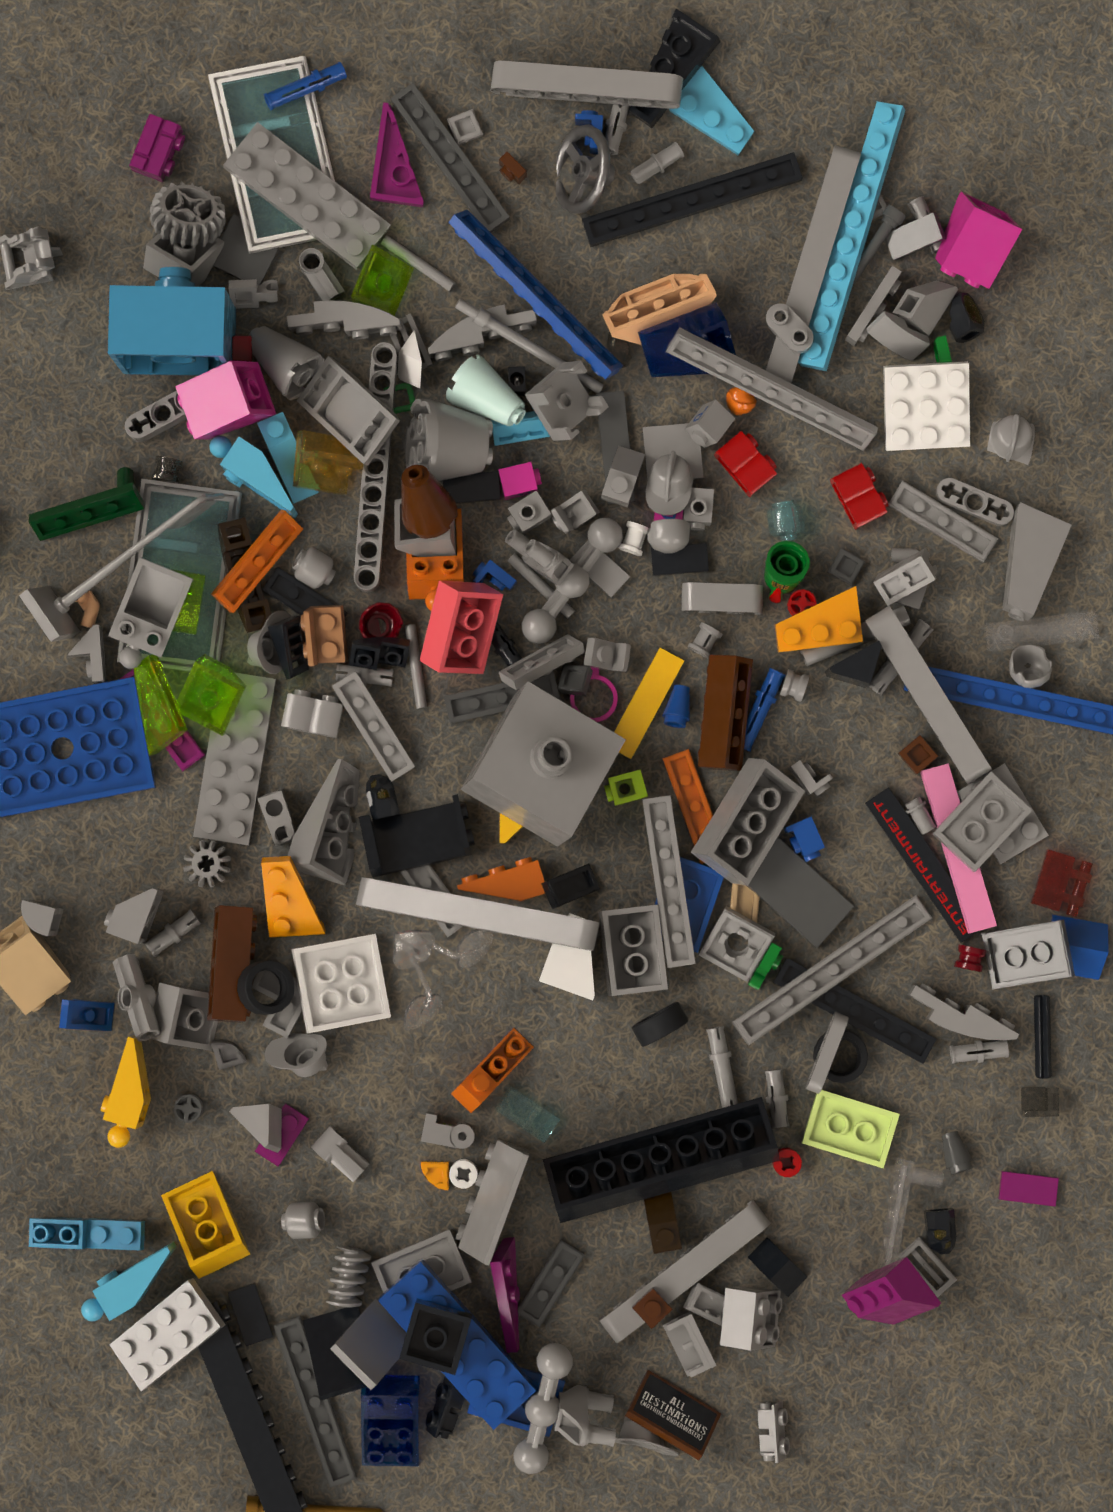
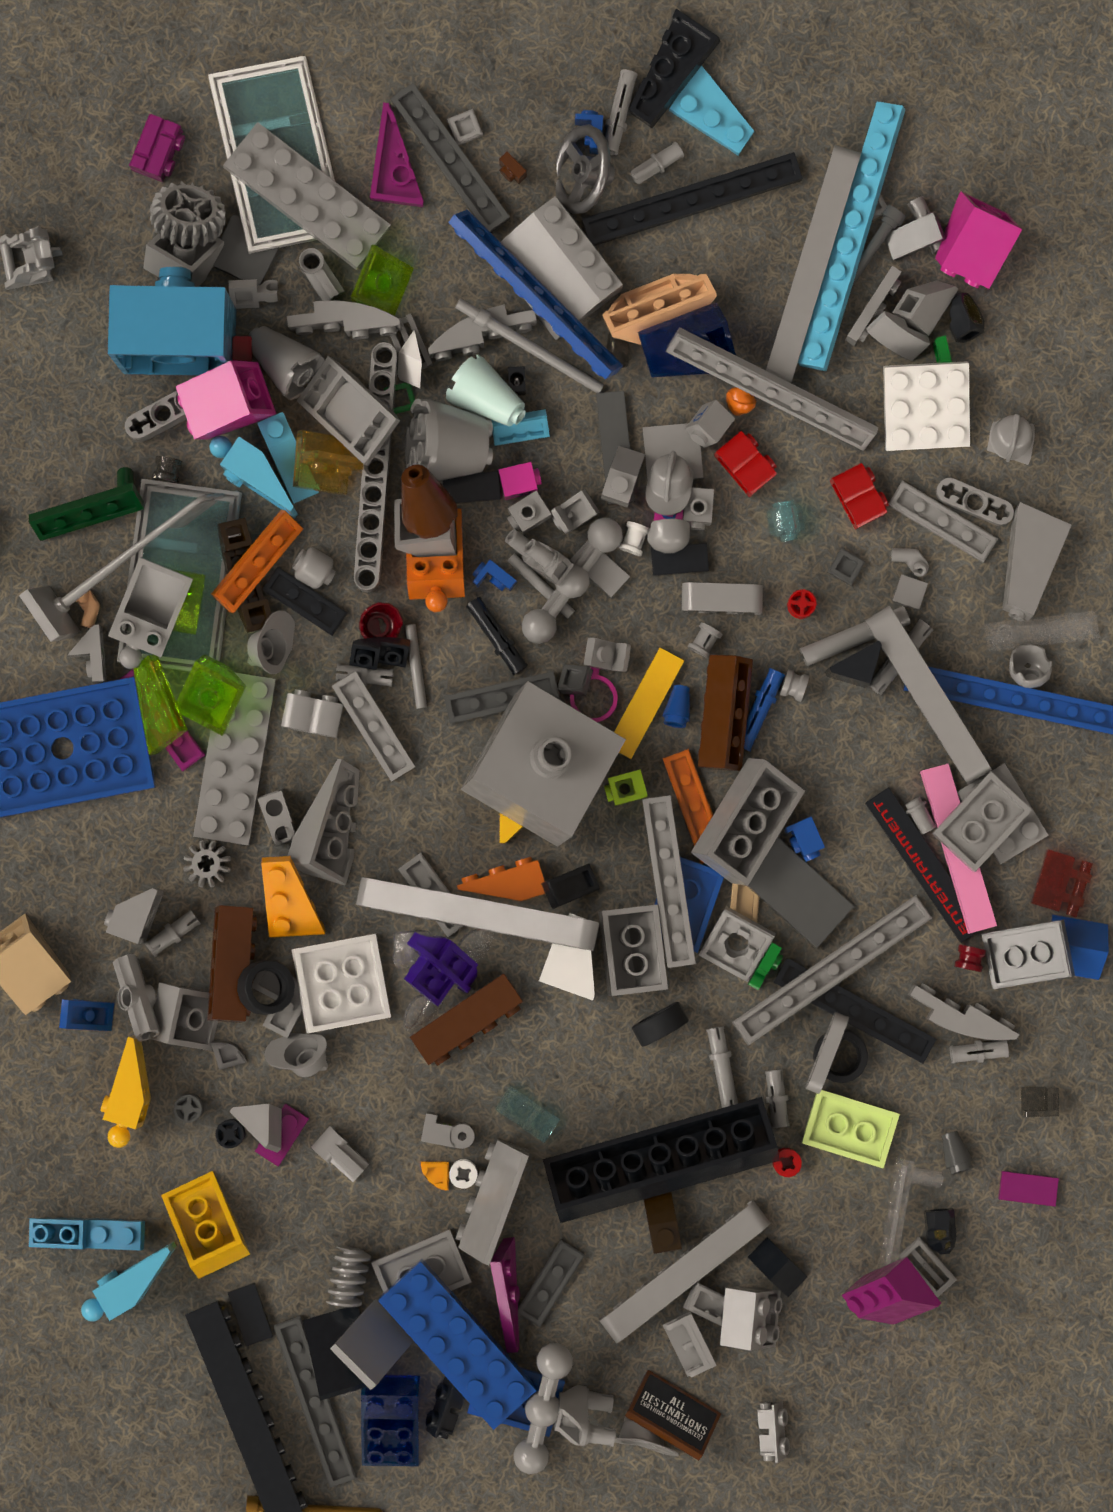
(41, 917): light grey brick -> none
(167, 1334): plate -> none
(227, 1137): none -> black wheel
(283, 632): black slope -> none
(303, 1220): light grey head -> none
(324, 634): medium nougat bracket -> none
(335, 73): blue pin -> none
(381, 797): black rock -> none
(416, 838): black panel -> none
(418, 263): light grey bar -> none
(435, 1336): black brick -> none
(439, 967): none -> dark purple plate
(461, 627): coral brick -> none
(466, 1019): none -> reddish brown brick
(492, 1070): orange slope -> none
(542, 661): light grey plate -> none
(563, 261): none -> light grey slope
(563, 401): light grey panel -> none
(587, 84): light grey beam -> none
(652, 1308): reddish brown plate -> none
(785, 568): green hat -> none
(789, 328): light grey plate -> none
(804, 775): light grey bracket -> none
(823, 625): light orange wing -> none
(905, 577): light grey hinge -> none
(917, 755): reddish brown plate -> none
(1042, 1032): black axle -> none

